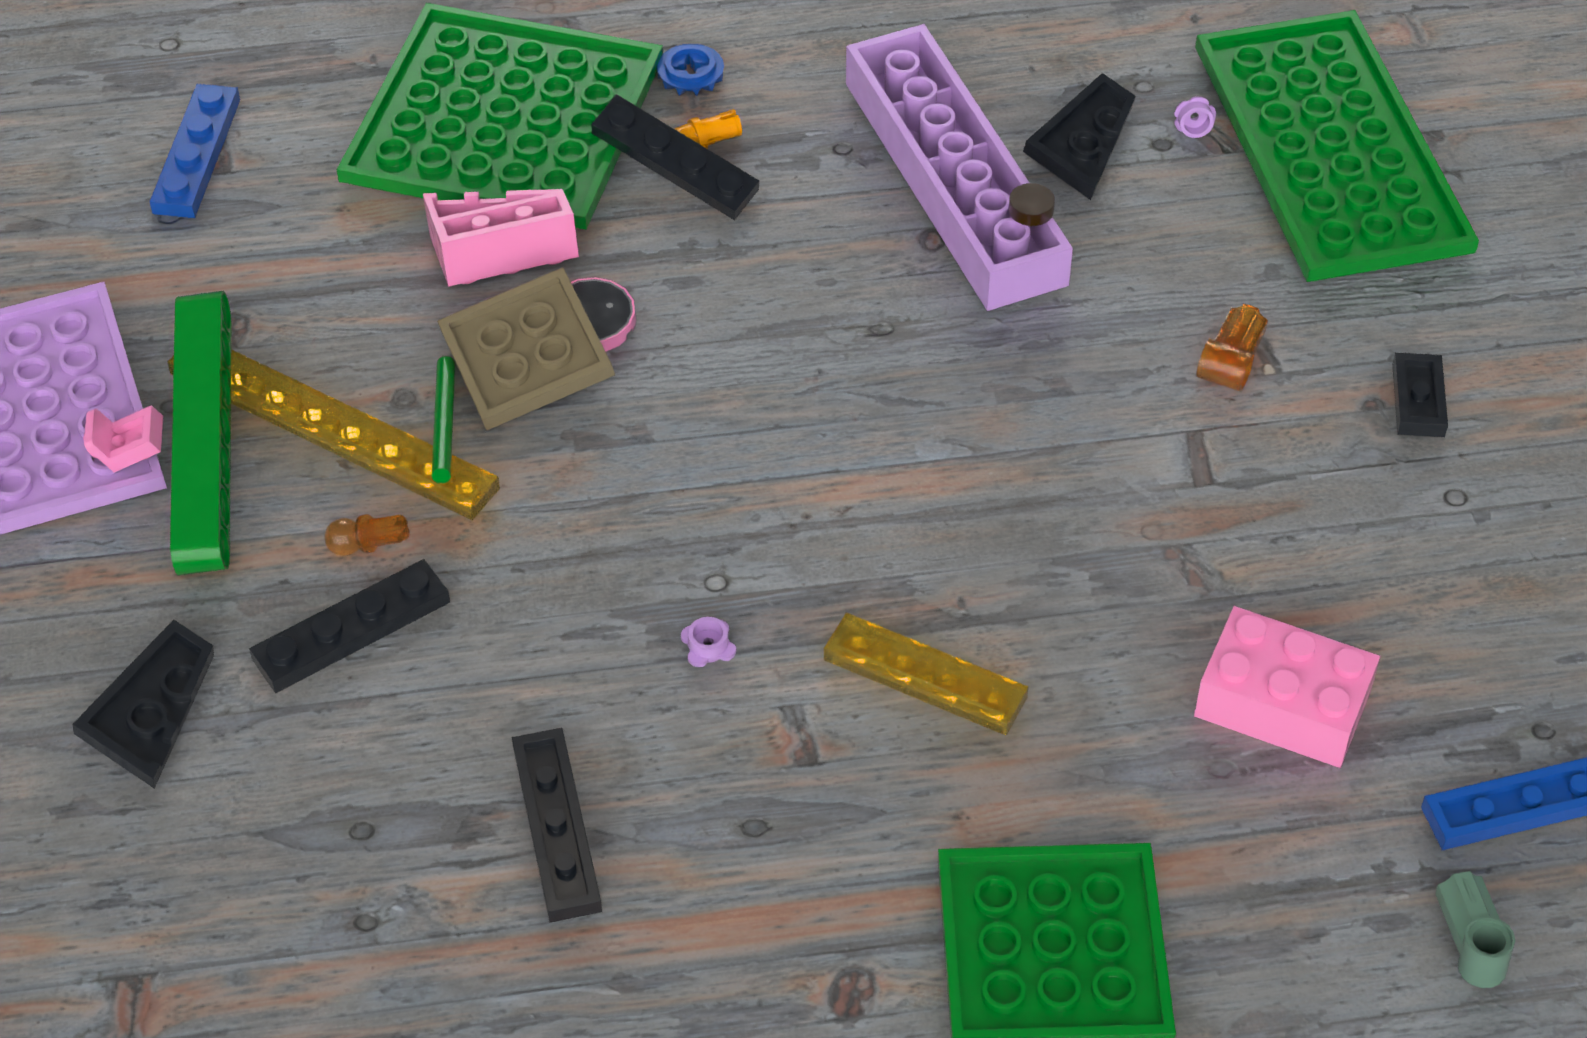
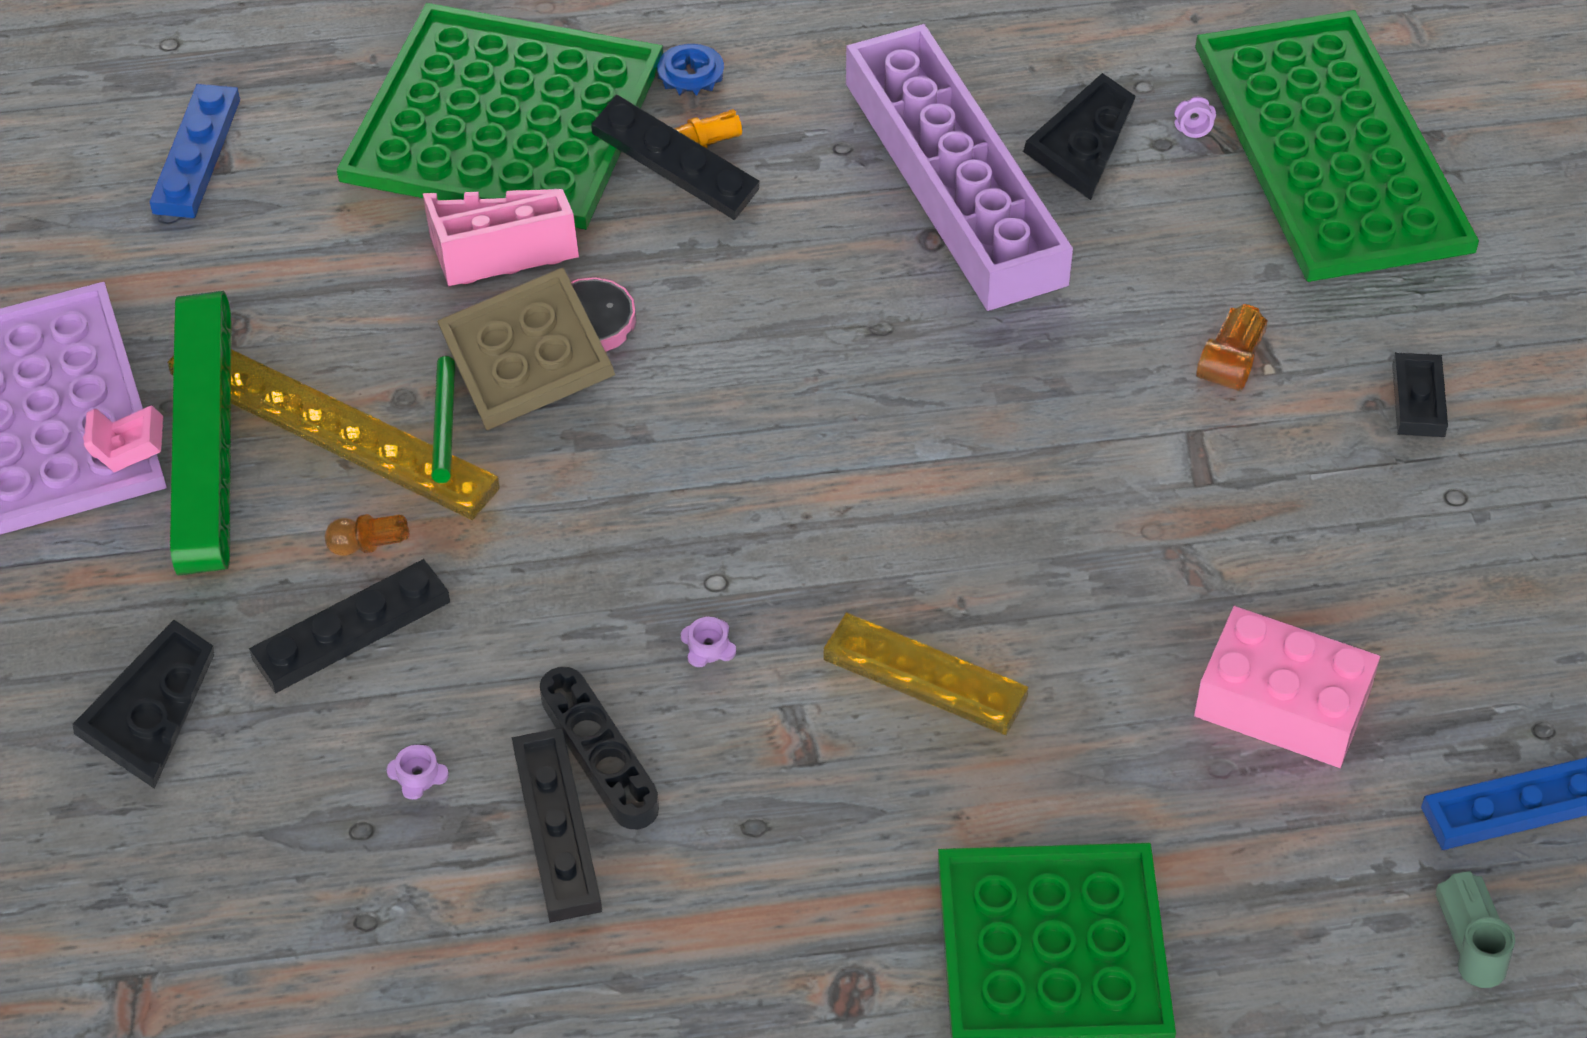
(416, 759): none -> lavender plate
(594, 748): none -> black beam
(1031, 204): dark brown tile -> none

